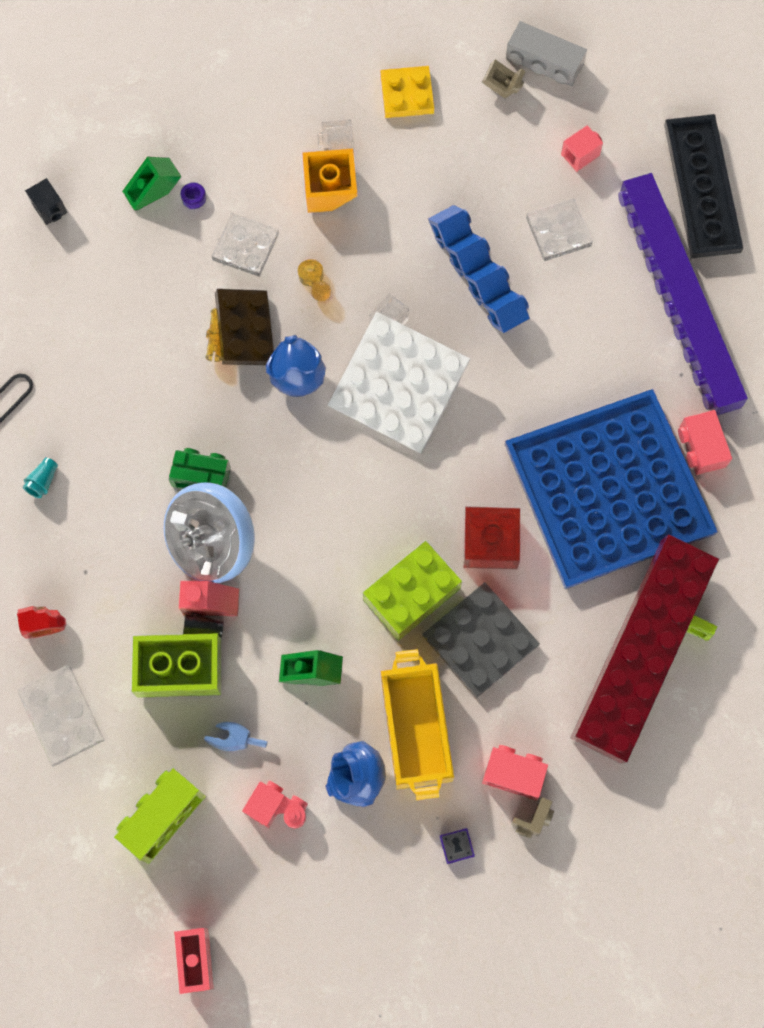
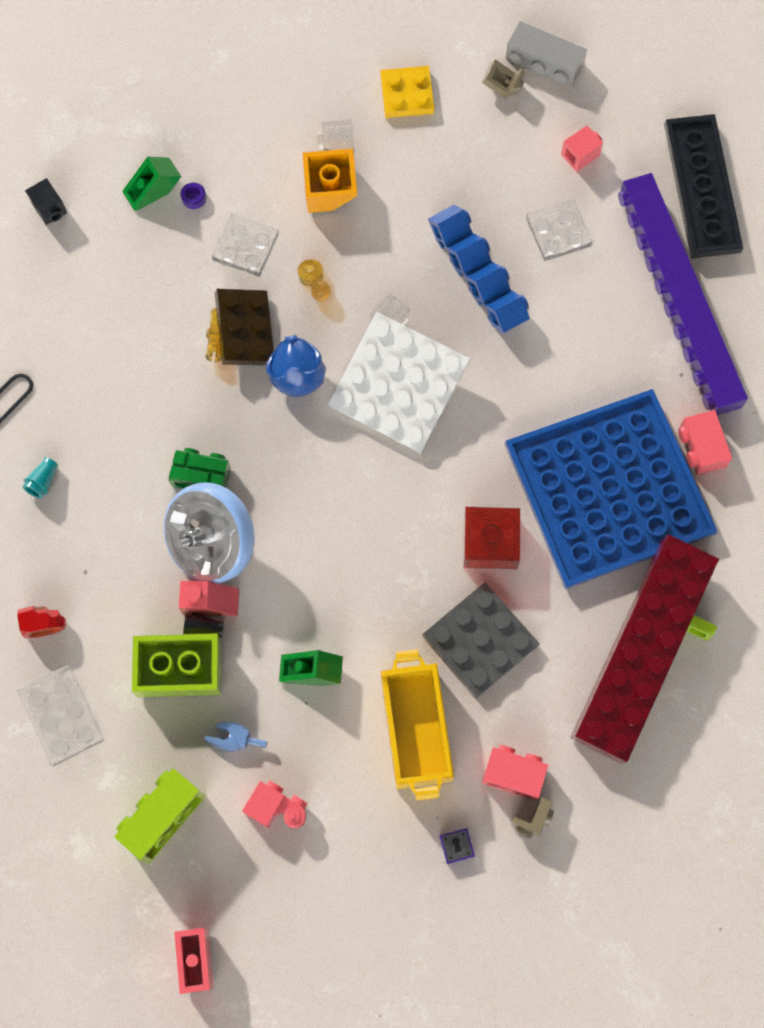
(356, 774): blue helmet -> none
(412, 590): lime brick -> none

